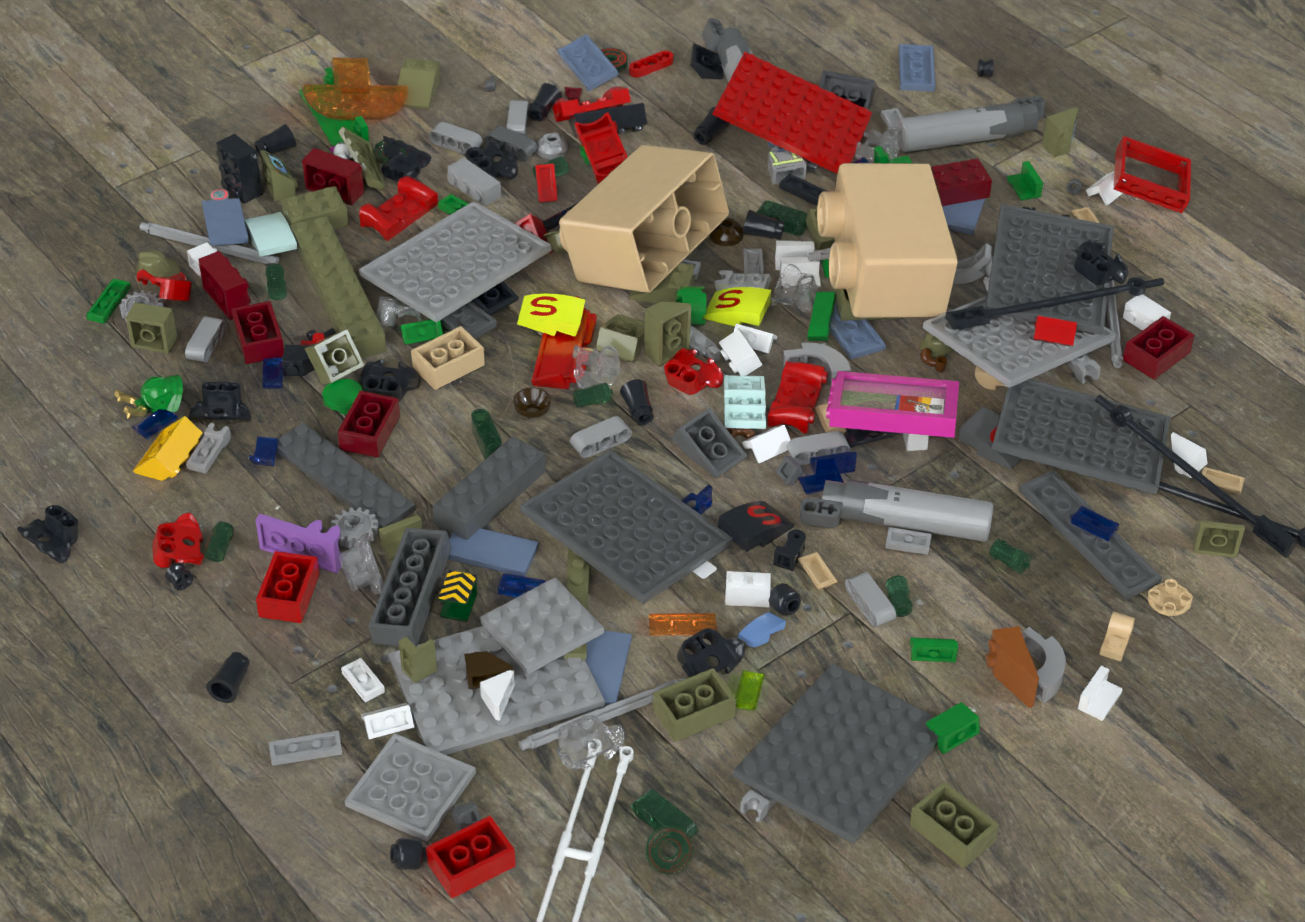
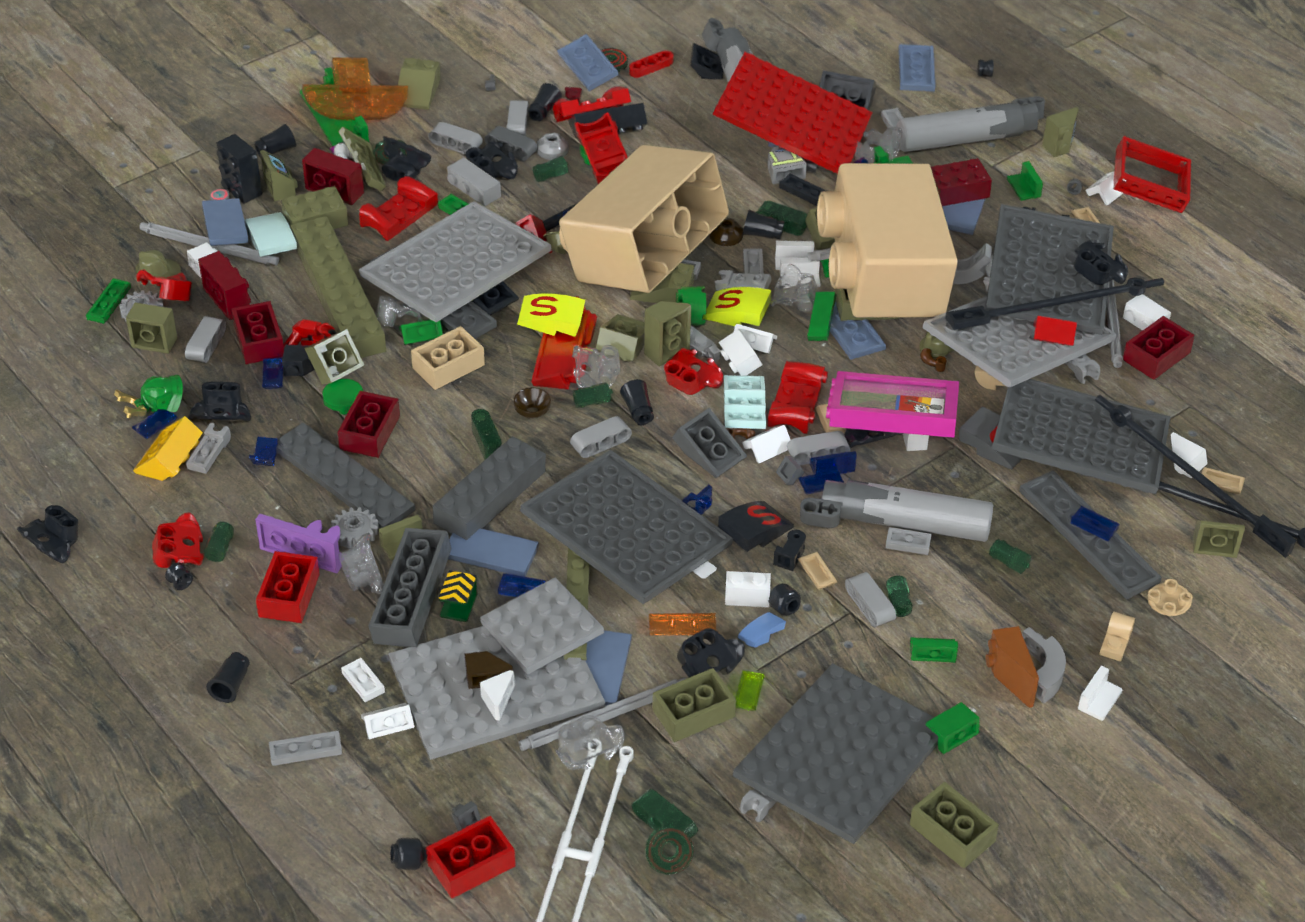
(275, 282): clear green piece -> none
(304, 328): none -> red arm
(404, 379): black piece -> none
(410, 787): light grey plate -> none
(417, 661): olive panel -> none
(546, 183): red tile -> none
(709, 128): black plant -> none
(819, 355): light grey arch -> none

